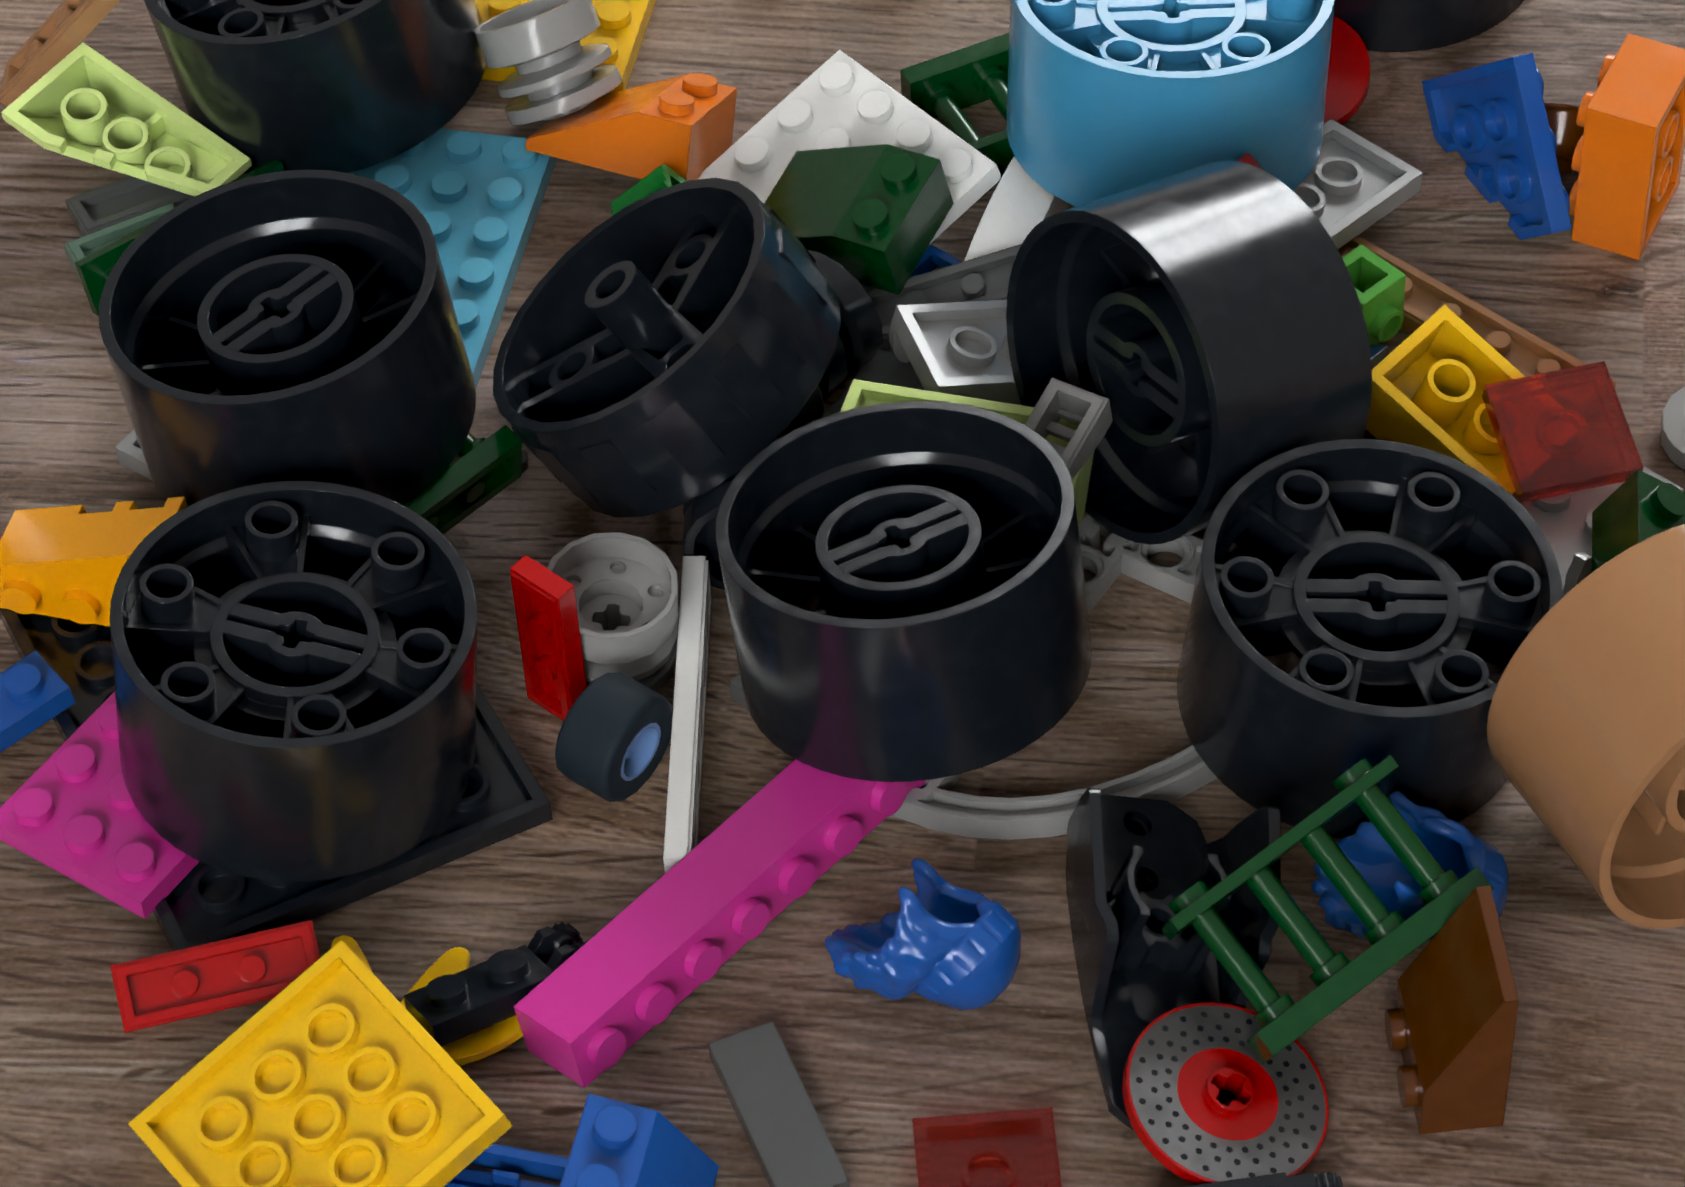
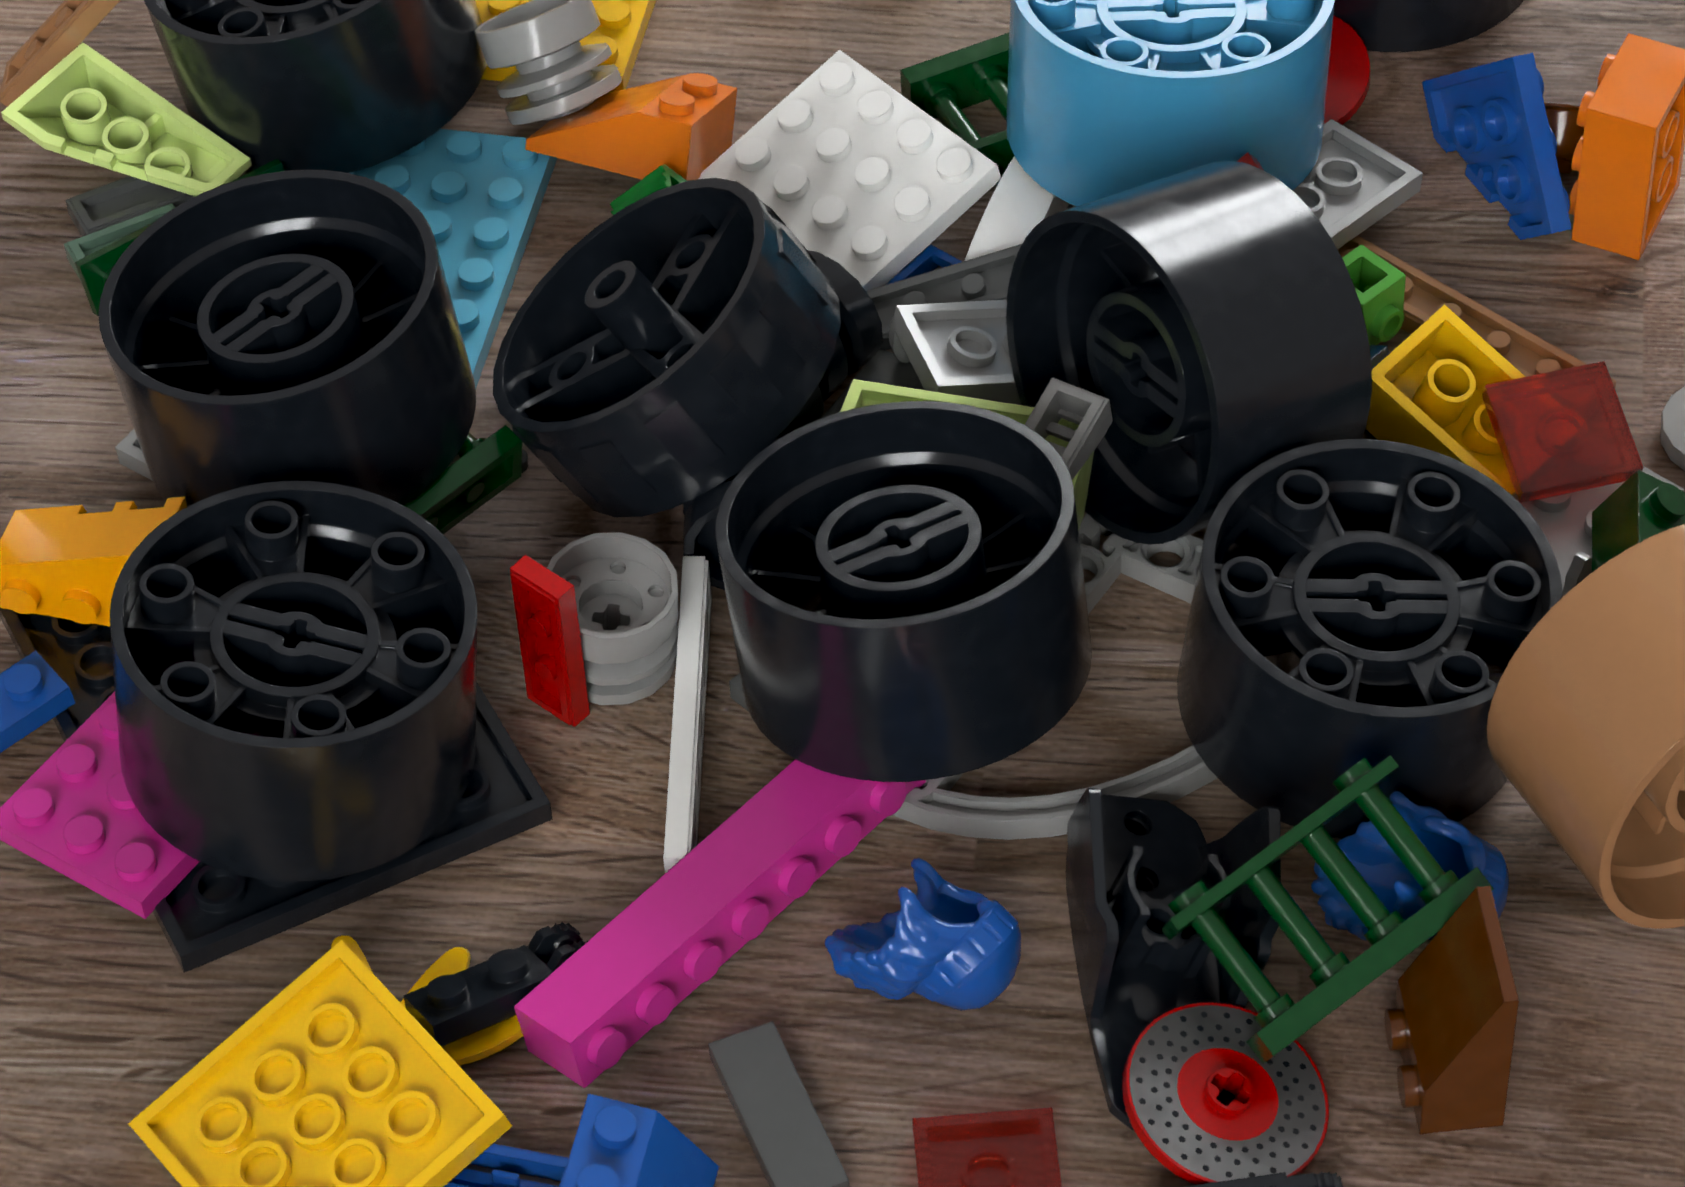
(212, 976): red tile -> none
(614, 736): black wheel -> none
(864, 208): dark green slope -> none

